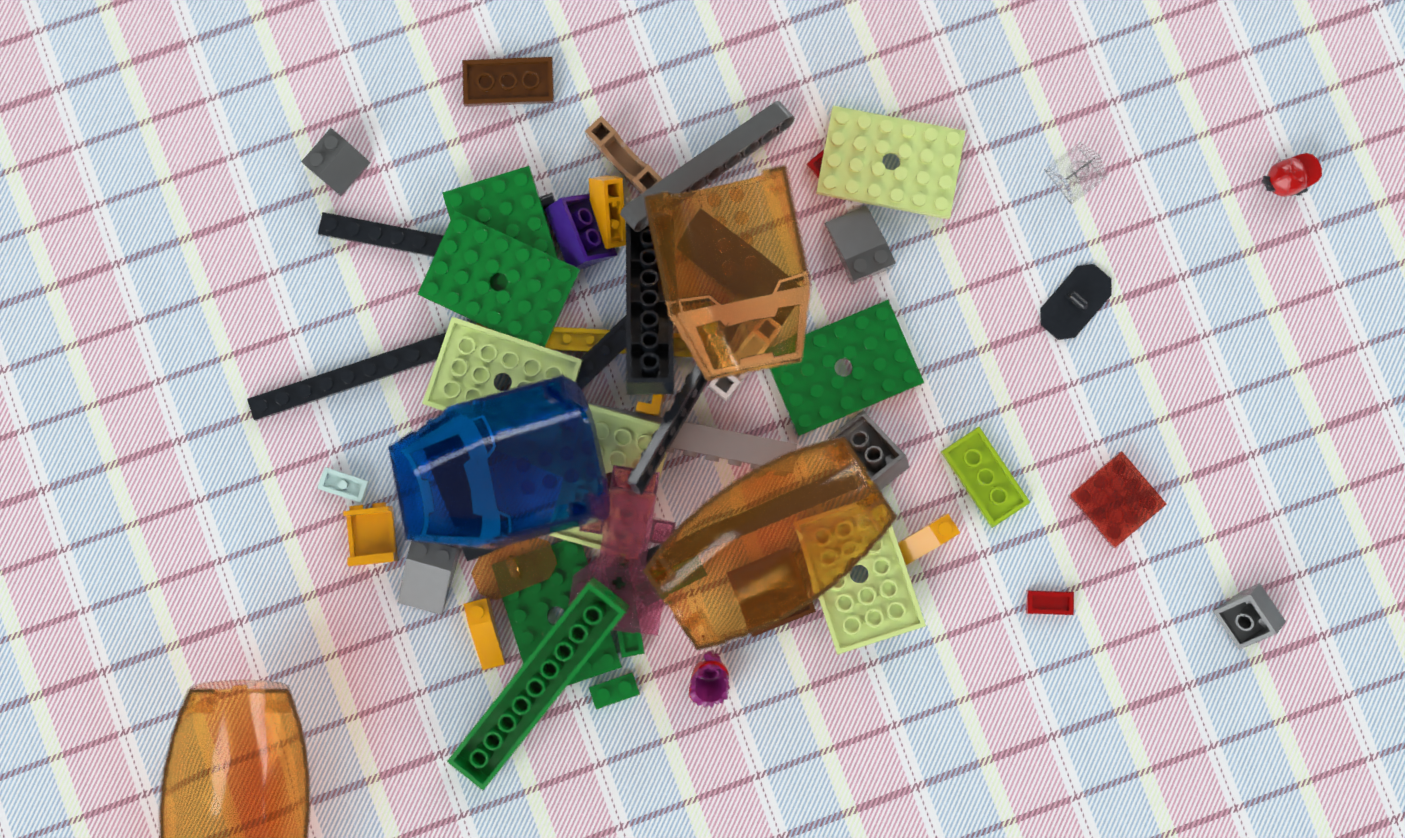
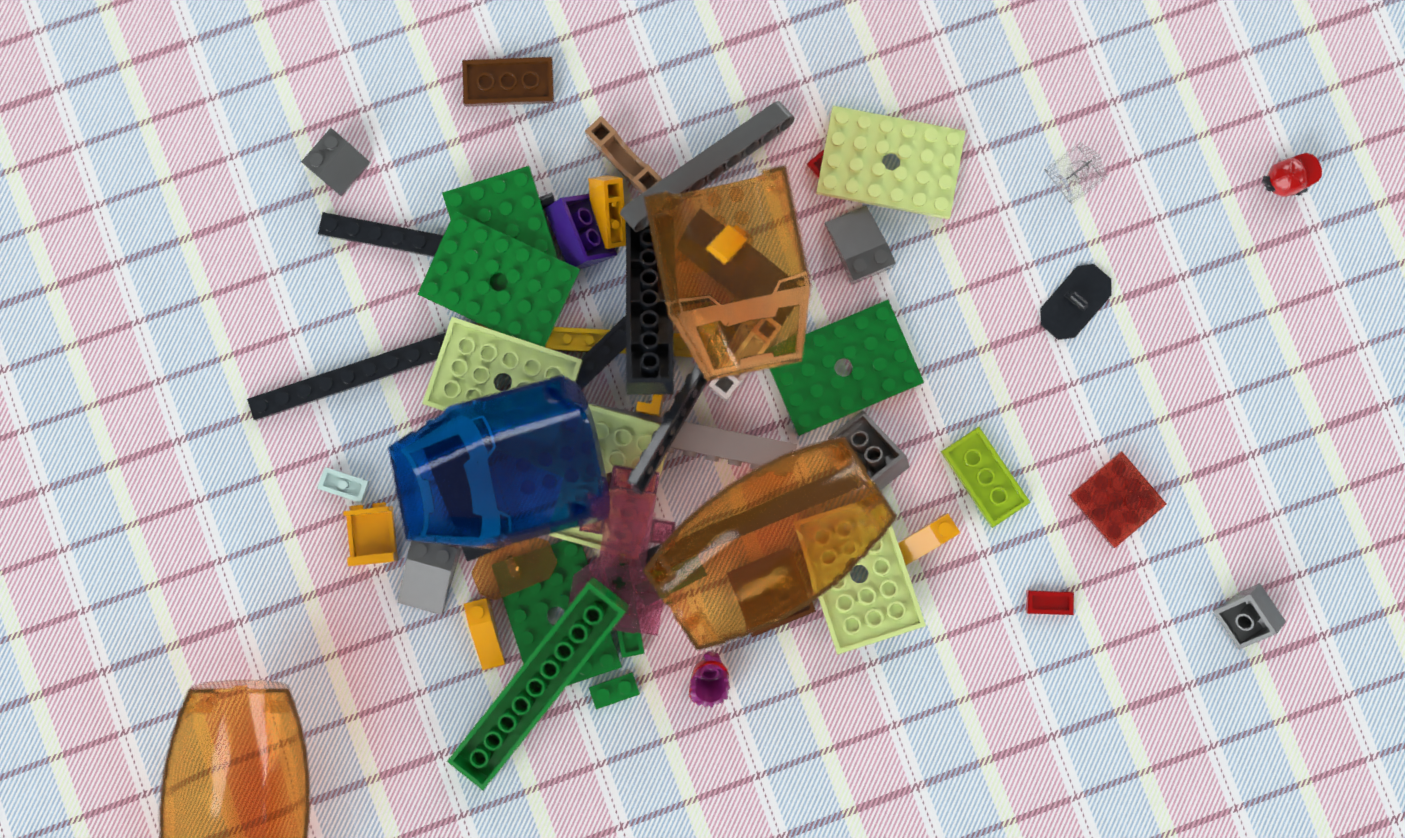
(728, 243): none -> light orange slope

